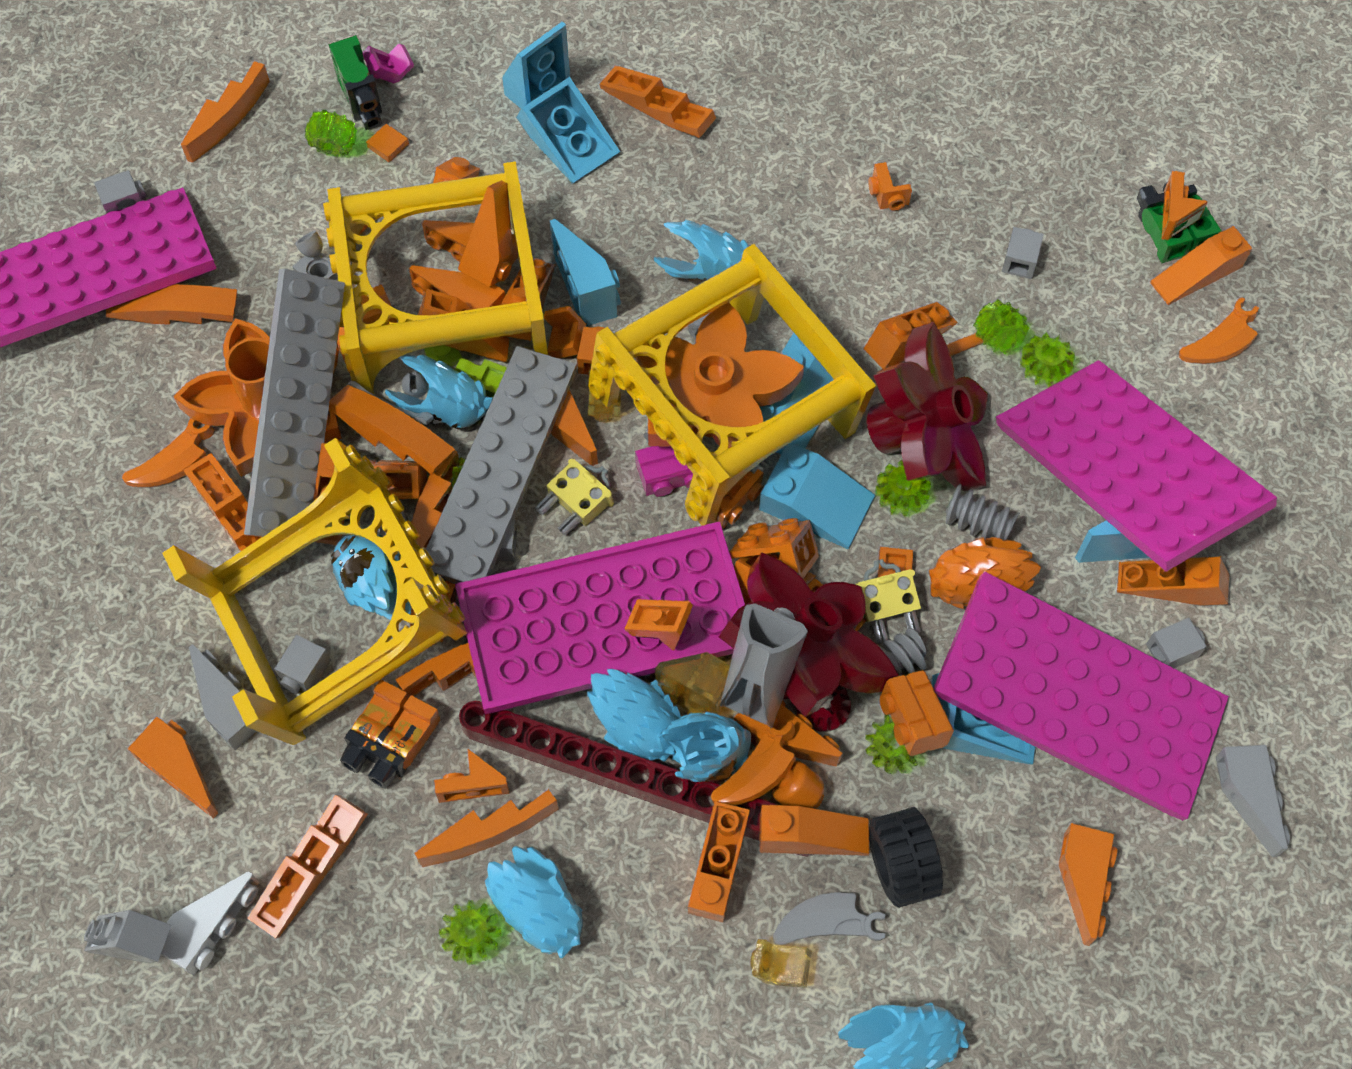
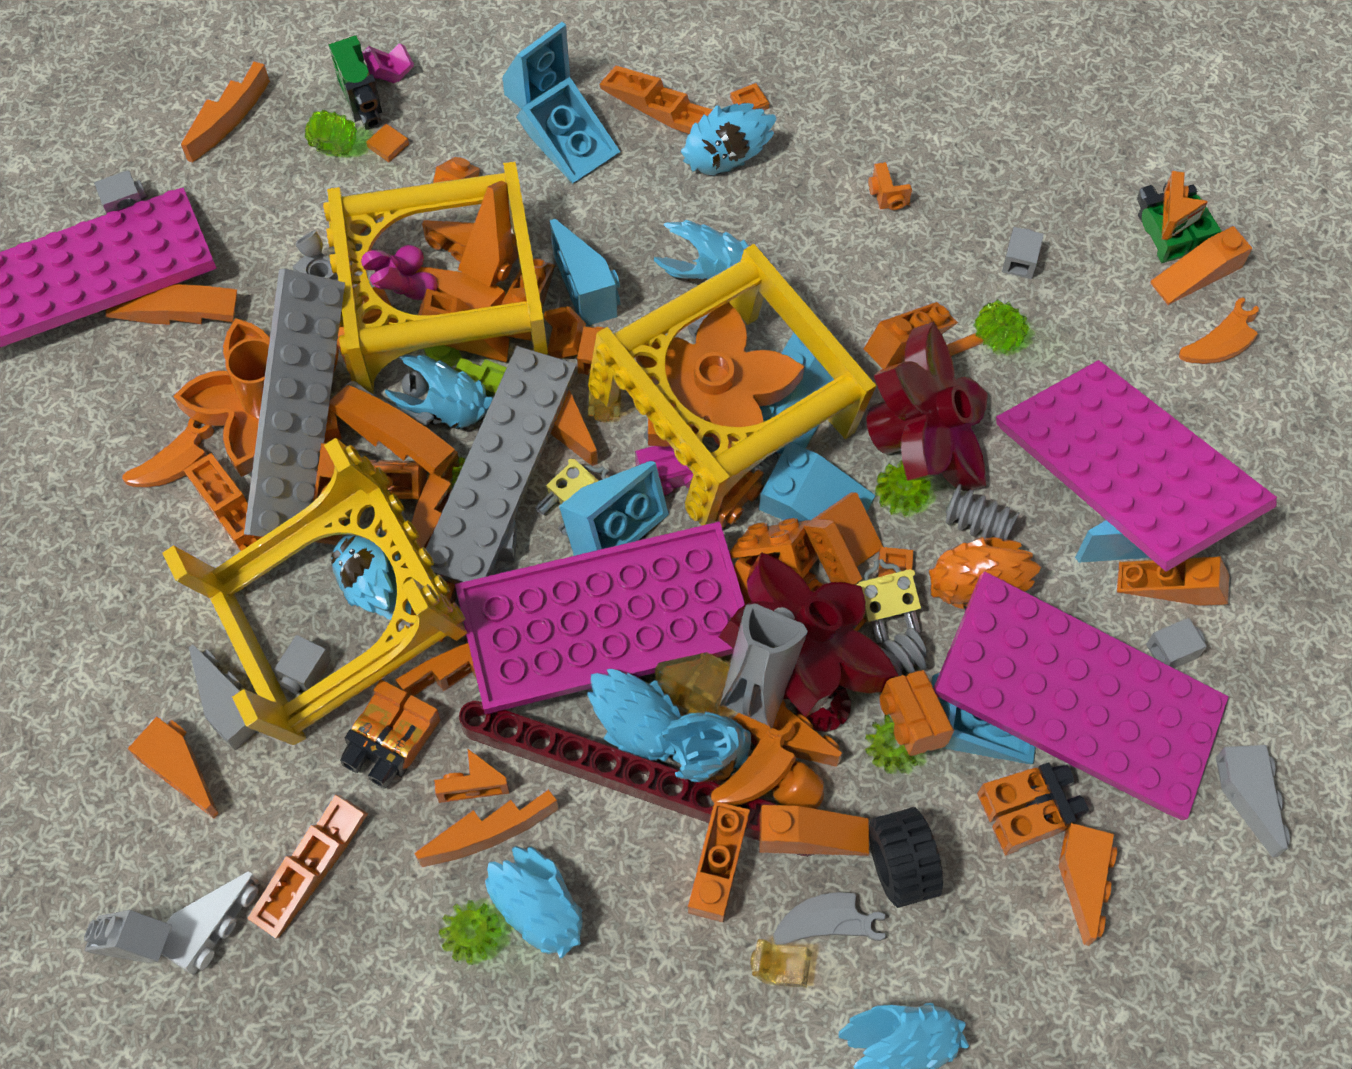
(398, 271): none -> dark pink piece
(615, 509): none -> medium azure slope
(659, 620): orange slope -> none
(727, 138): none -> medium azure head
(750, 94): none -> orange tile
(843, 538): none -> orange bracket
(1031, 806): none -> orange hips
(1047, 359): clear neon green gear -> none

